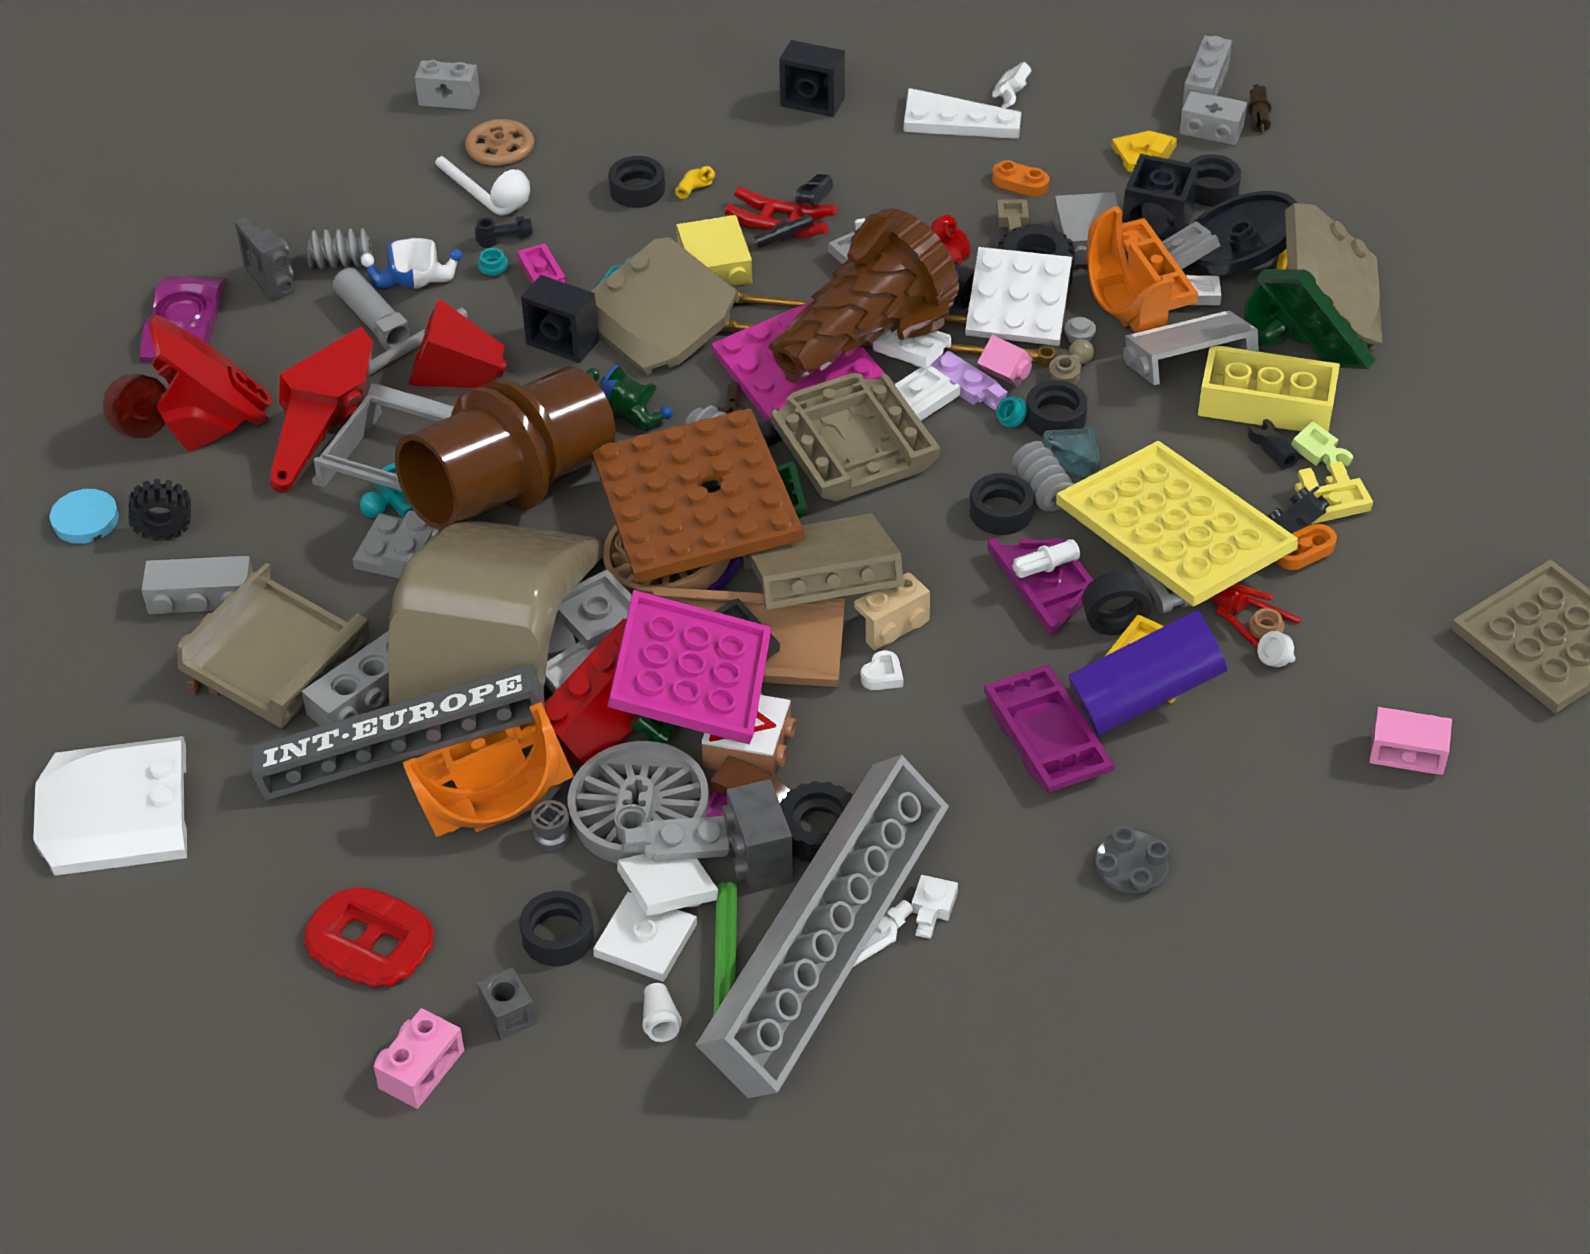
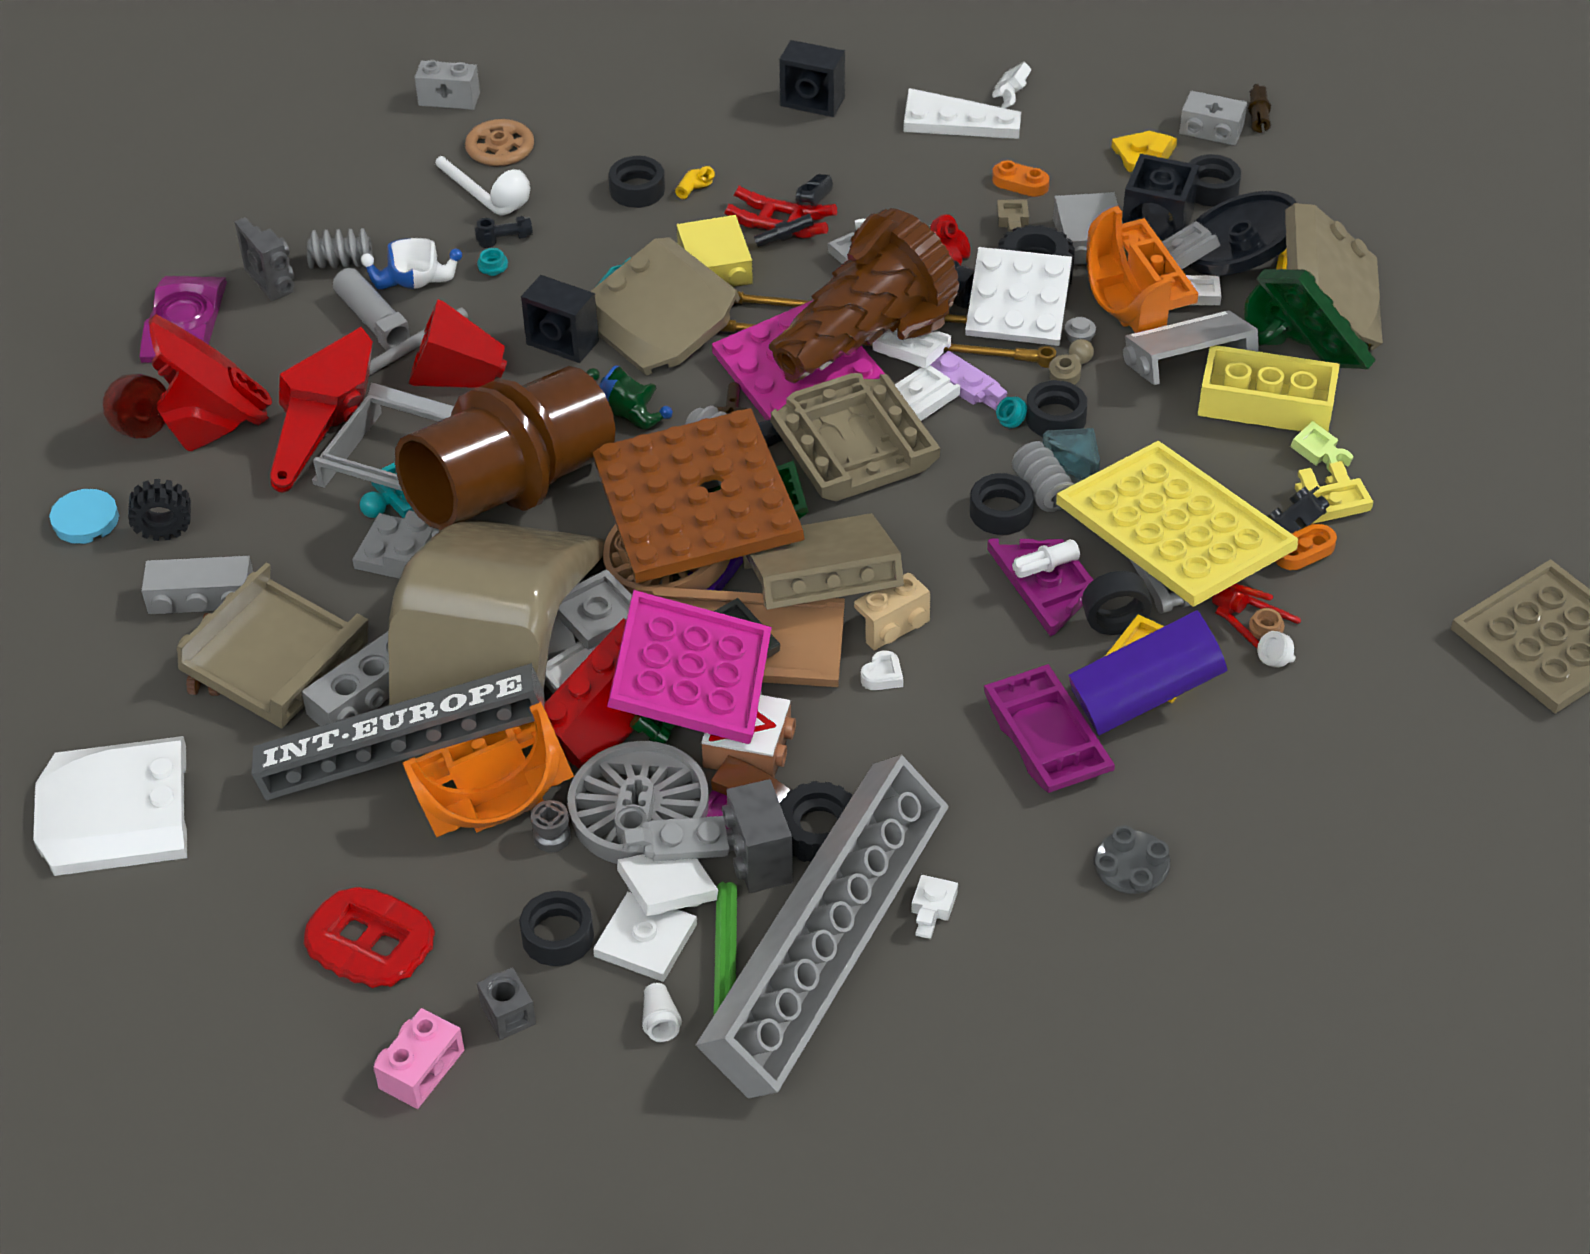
(539, 261): dark pink hinge -> none
(886, 930): white piece -> none
(1005, 361): bright pink brick -> none
(1209, 67): light grey brick -> none
(1274, 444): black bar -> none
(1411, 738): bright pink brick -> none

